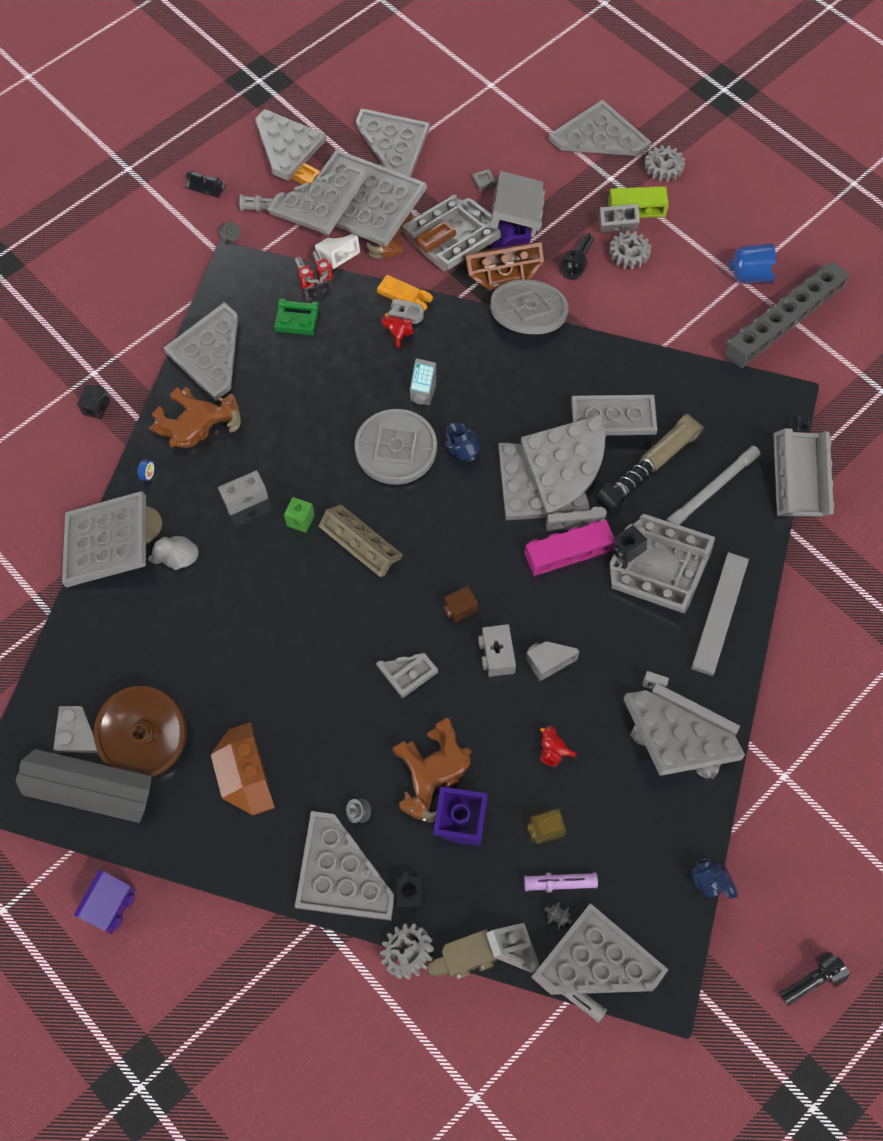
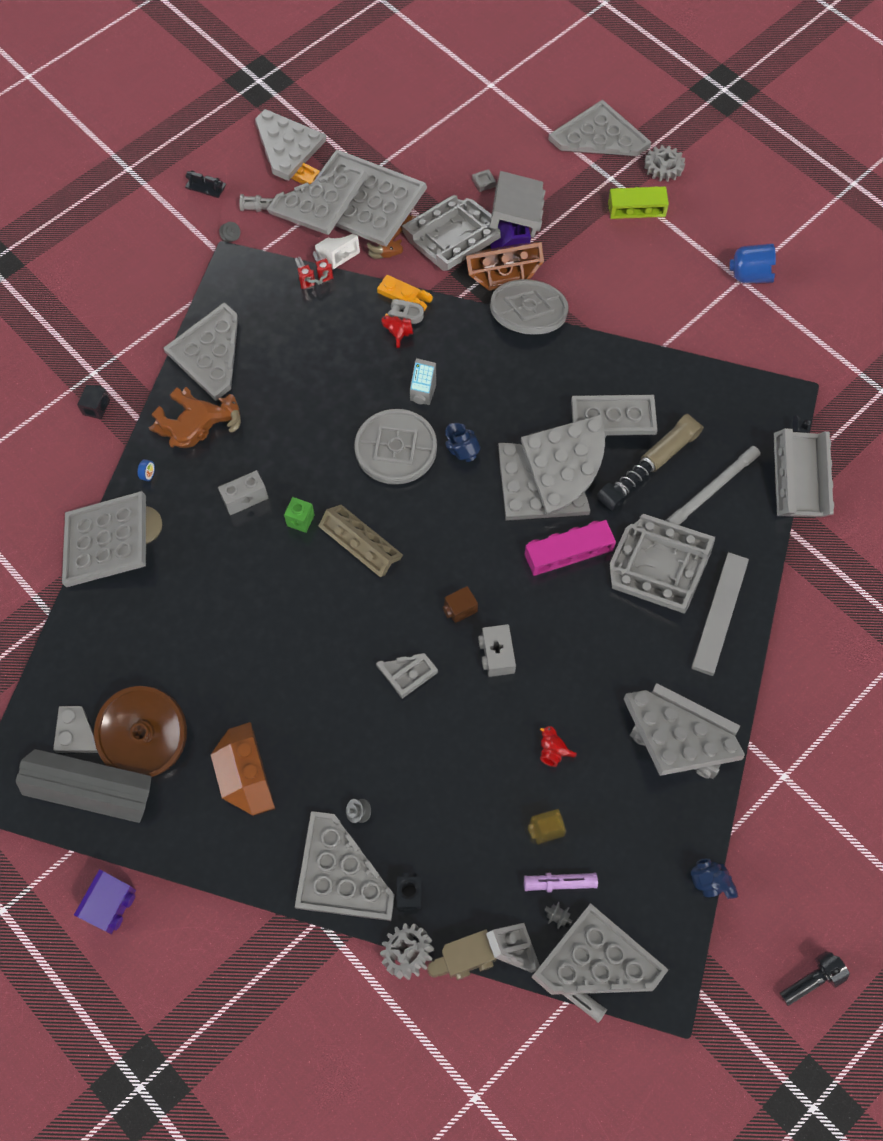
(174, 552): light grey hair -> none
(296, 322): green plate -> none
(393, 139): light grey plate -> none
(435, 236): dark orange tile -> none
(436, 771): dark orange animal -> none
(460, 816): dark purple slope -> none
(549, 658): light grey slope -> none
(575, 259): black piece -> none
(577, 518): light grey hinge -> none
(618, 218): light grey brick -> none
(630, 249): light grey gear -> none
(633, 537): black brick -> none
(651, 679): light grey tile -> none
(786, 314): dark grey brick -> none

